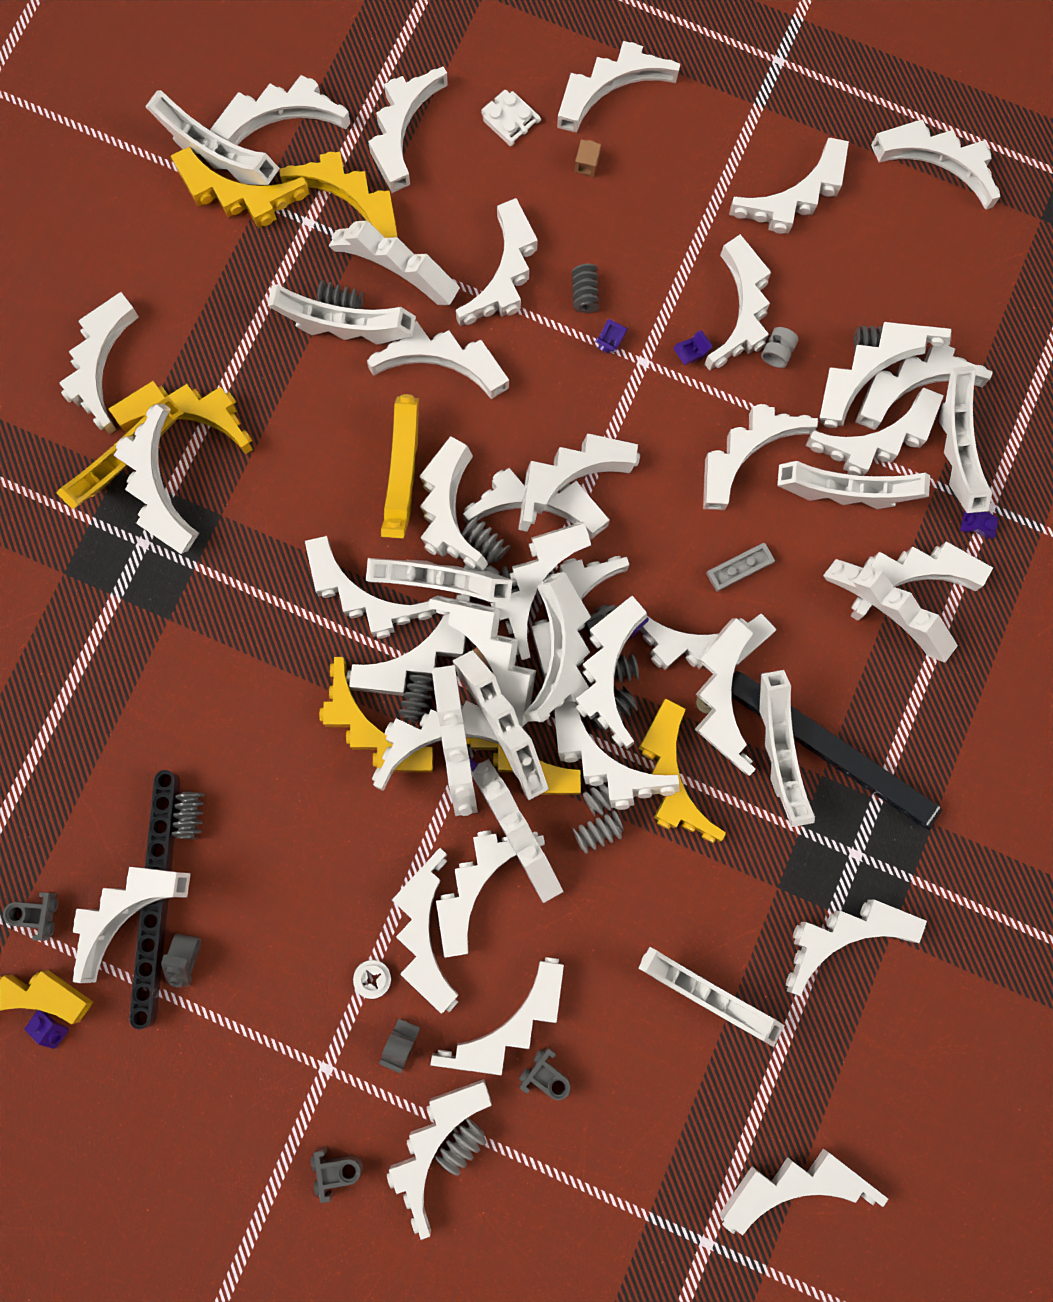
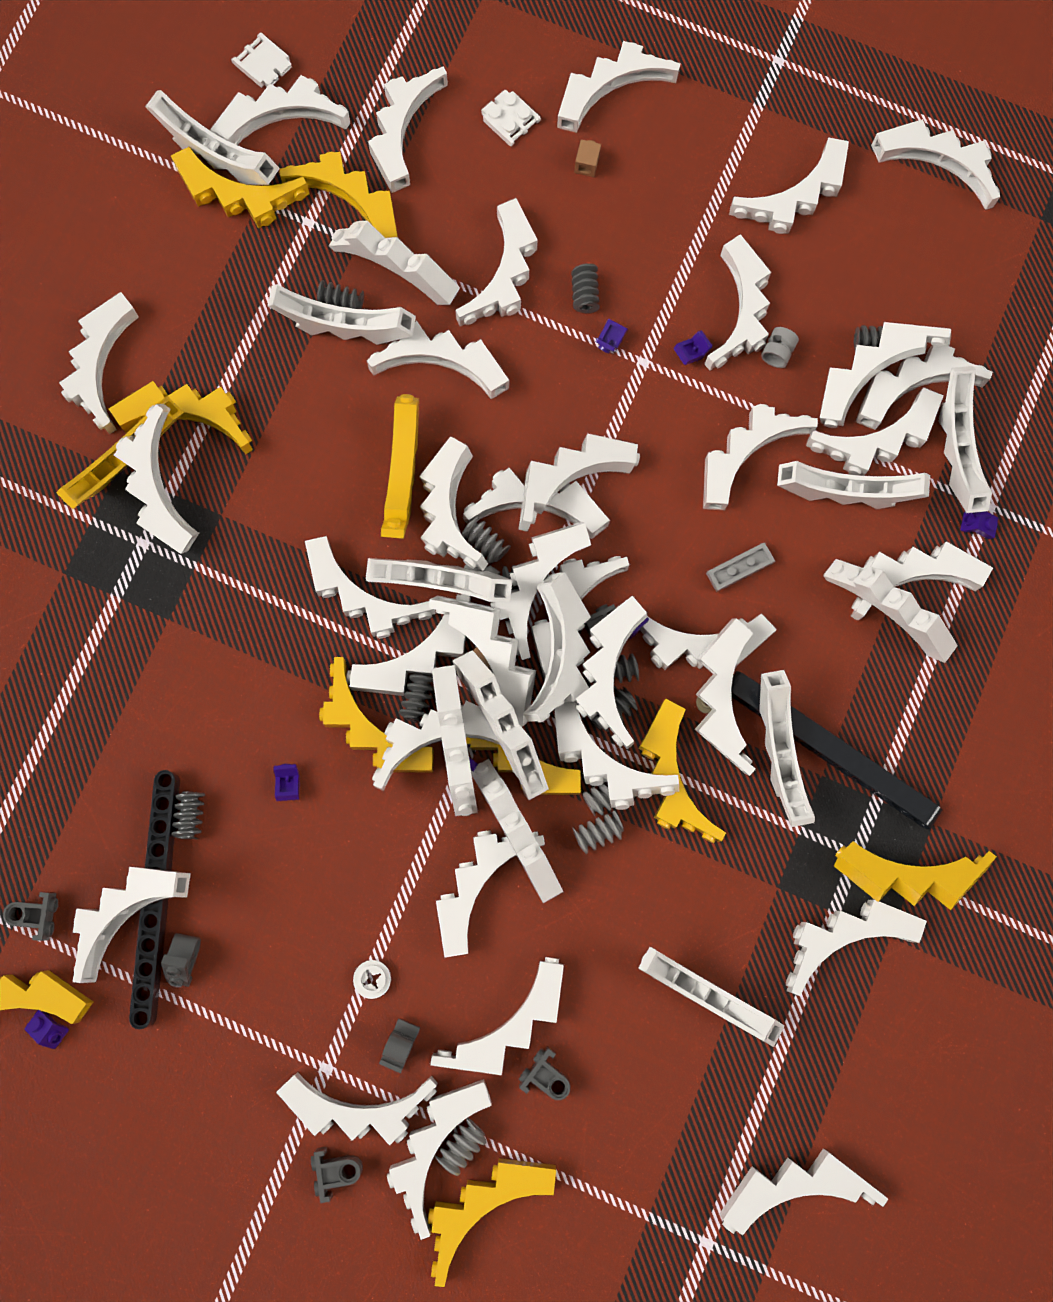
(263, 61): none -> white plate
(286, 782): none -> dark purple bracket
(318, 1110): none -> white arch
(416, 902): white arch -> none
(453, 1221): none -> yellow arch
(877, 875): none -> yellow arch

